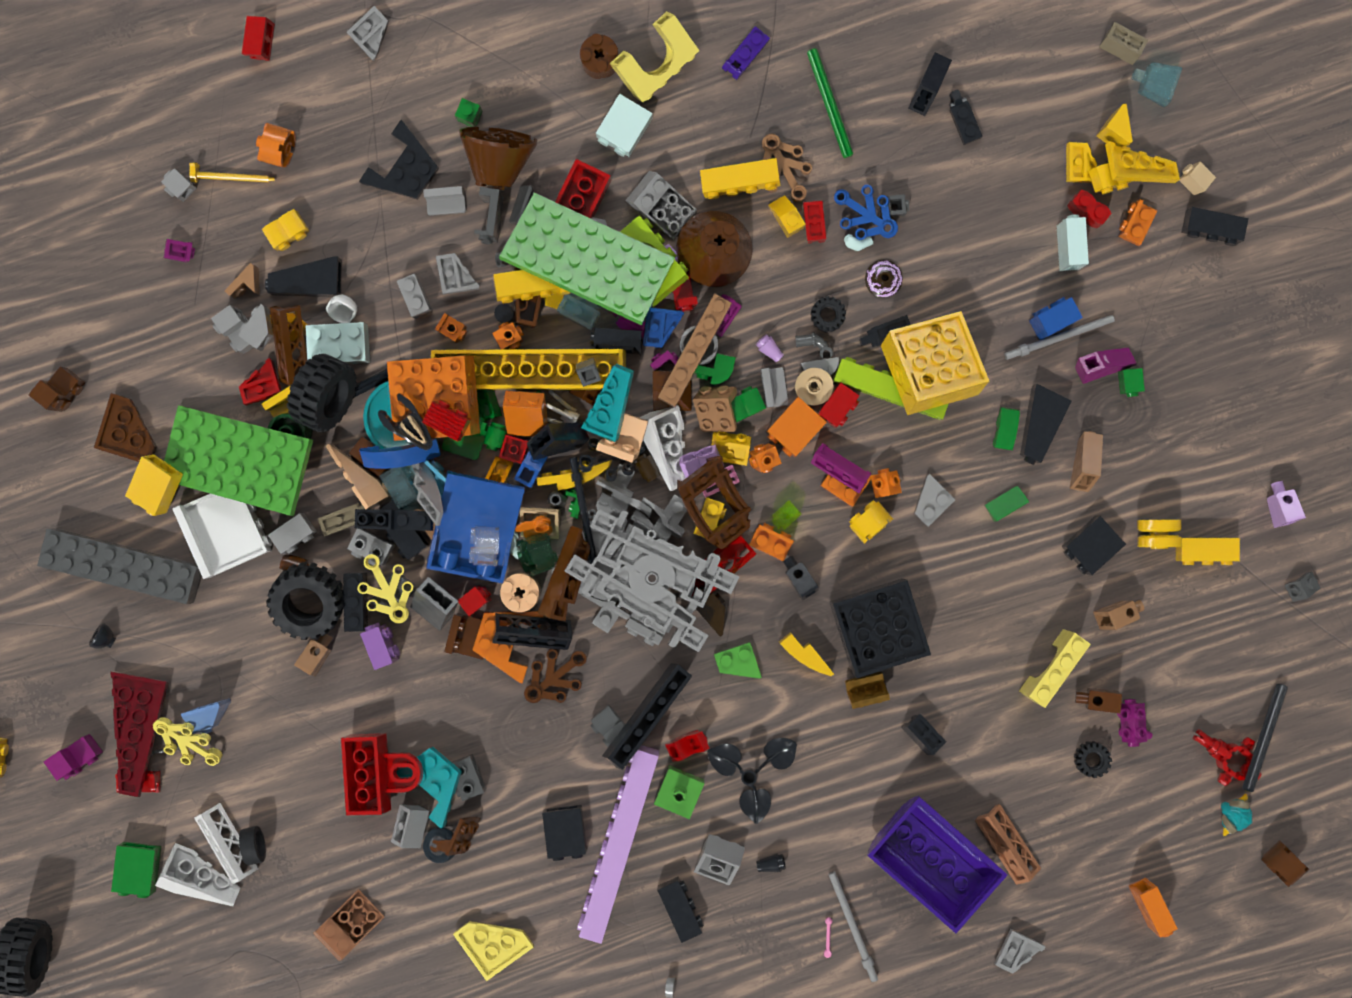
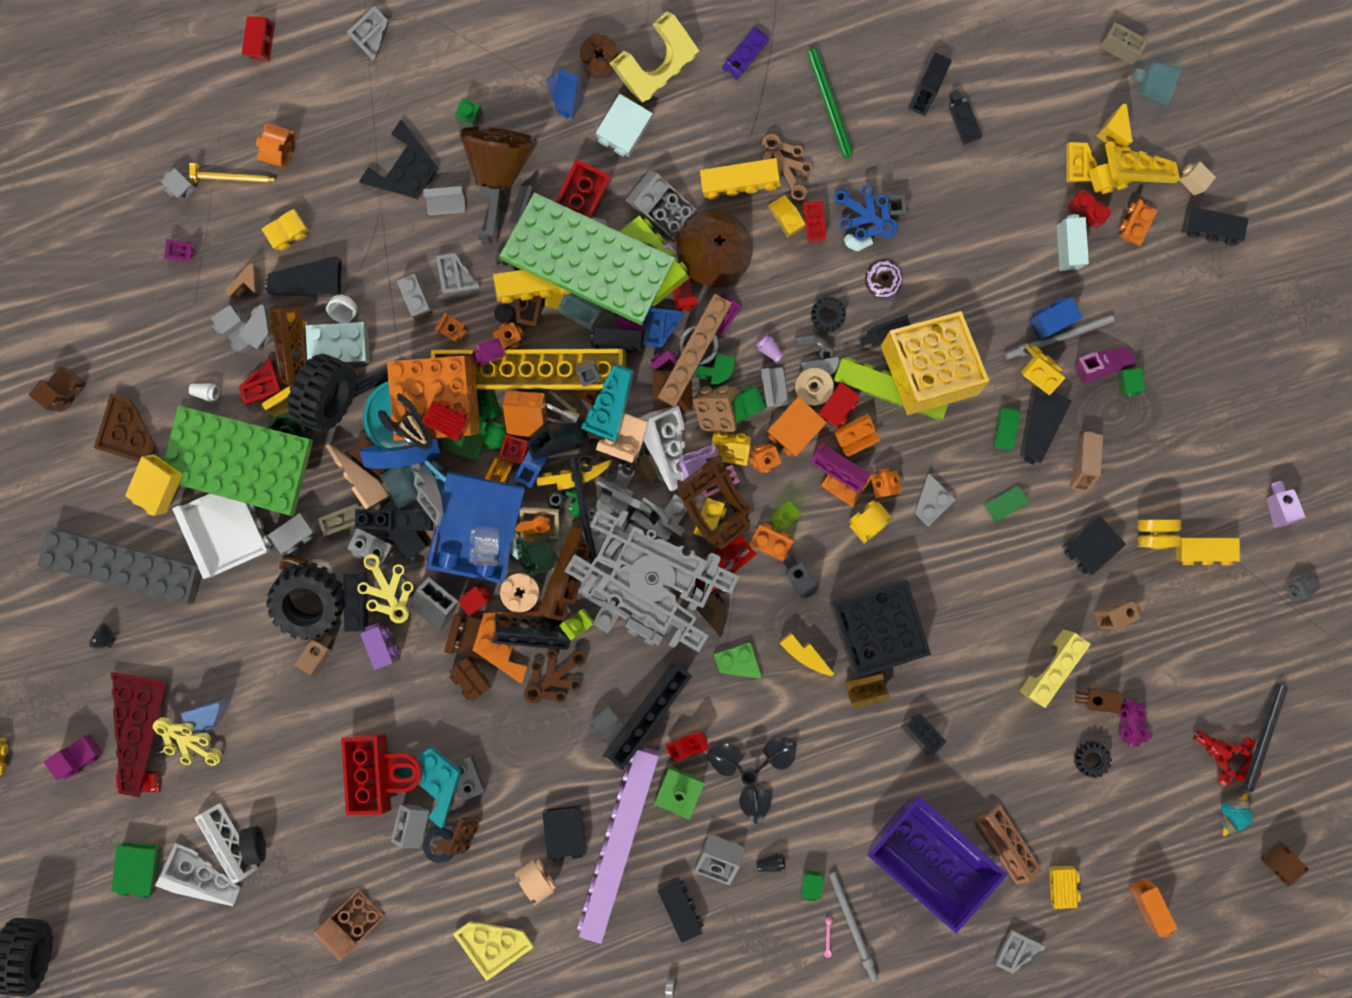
(205, 391): none -> white cone
(470, 679): none -> reddish brown brick
(488, 352): none -> magenta bracket
(535, 882): none -> light nougat brick
(565, 93): none -> blue wedge
(577, 624): none -> lime bracket
(812, 885): none -> green brick
(856, 435): none -> orange bracket
(1042, 370): none -> yellow bracket
(1064, 887): none -> yellow brick

